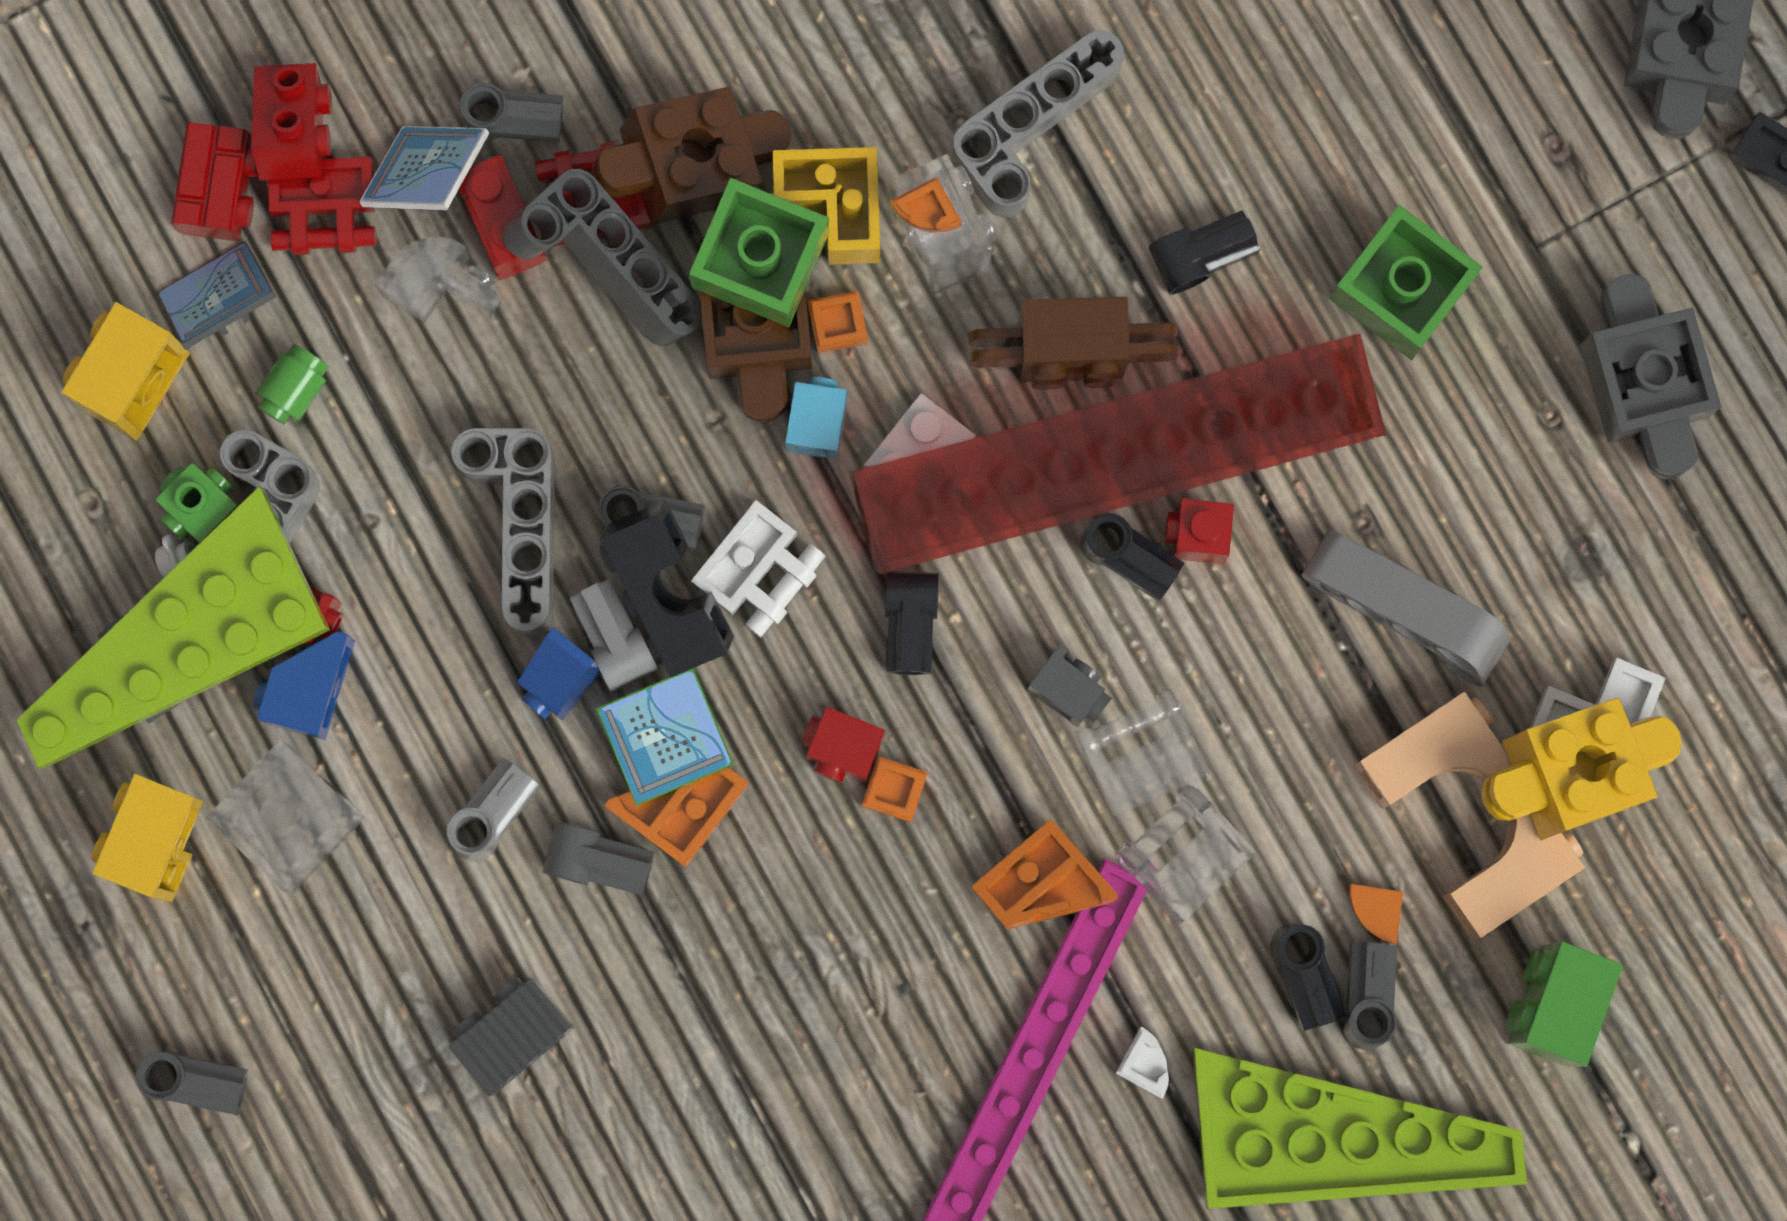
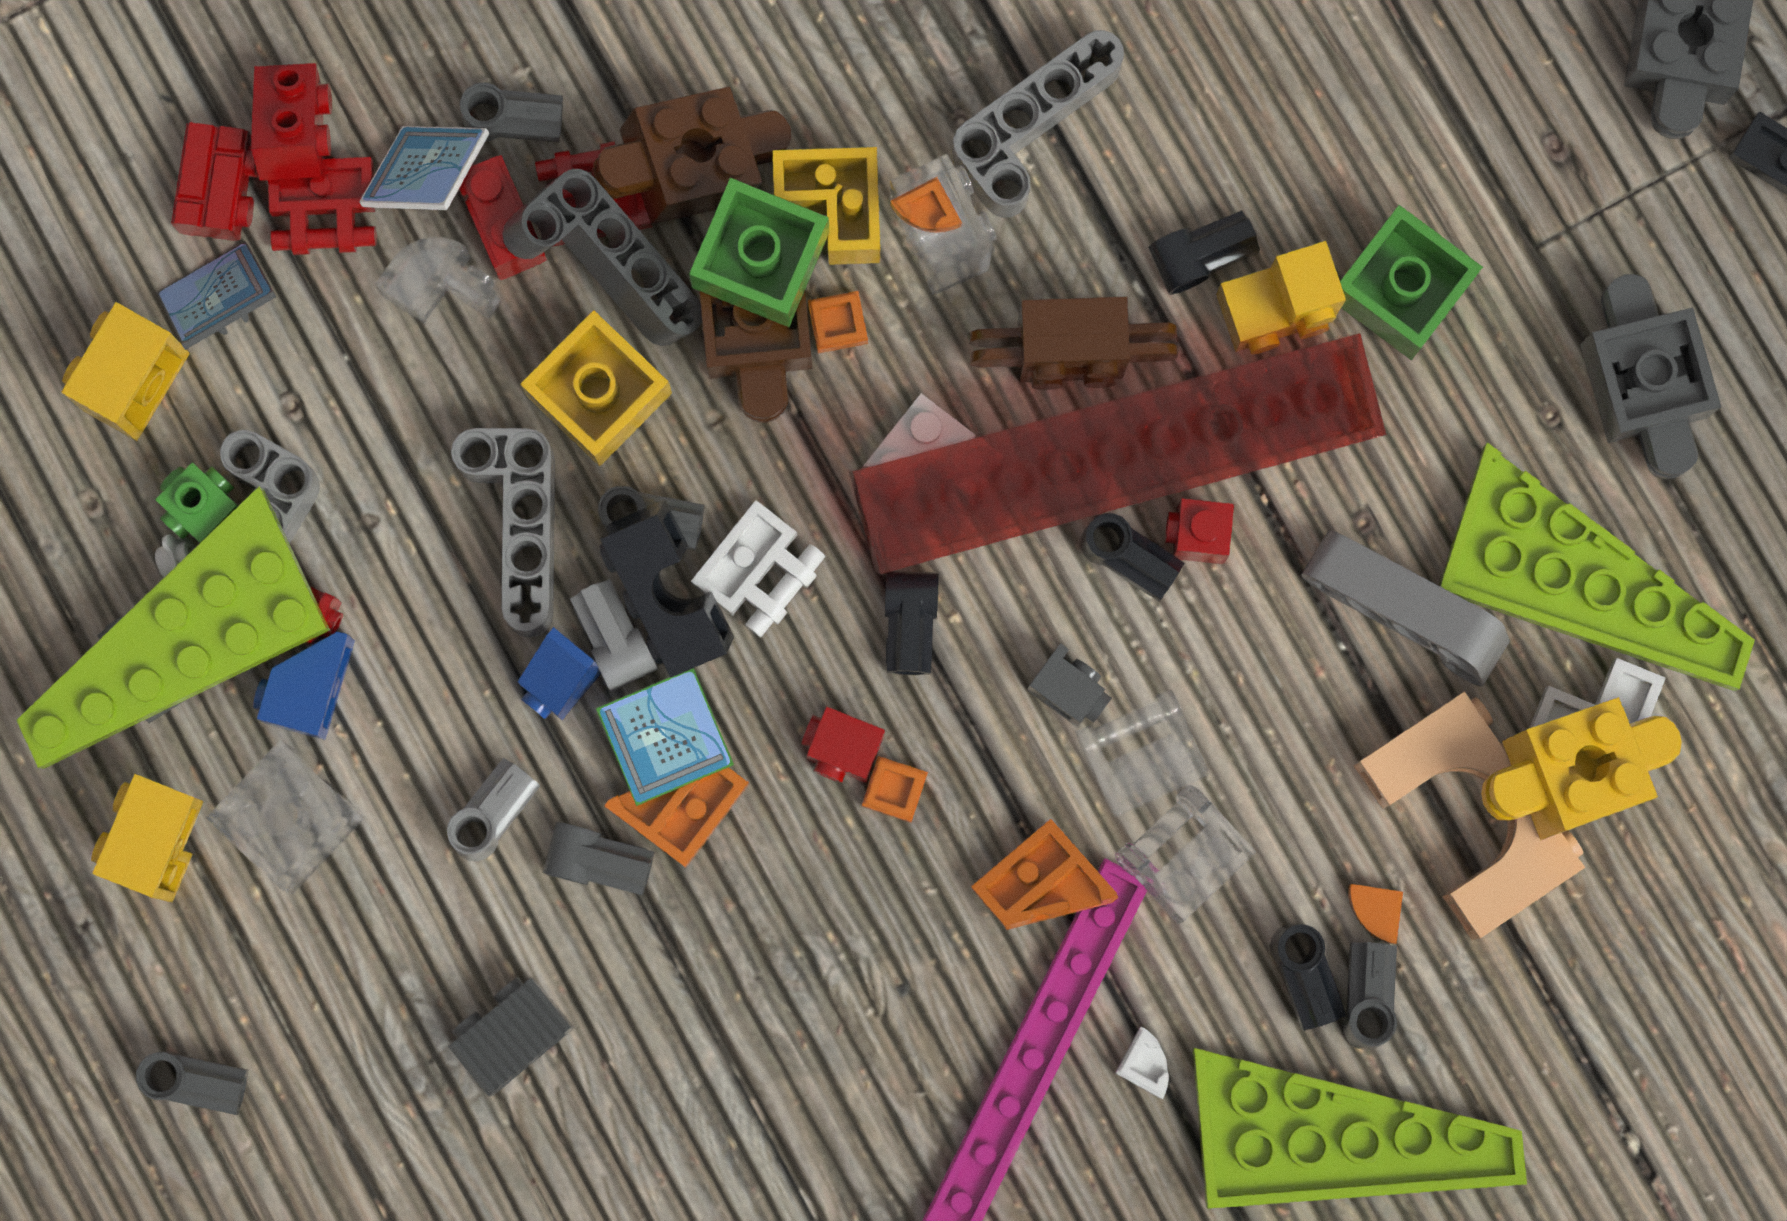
(291, 384): bright green brick -> none
(596, 388): none -> yellow brick
(816, 418): medium azure brick -> none
(1289, 298): none -> yellow brick
(1563, 571): none -> lime wing
(1563, 1003): bright green brick -> none

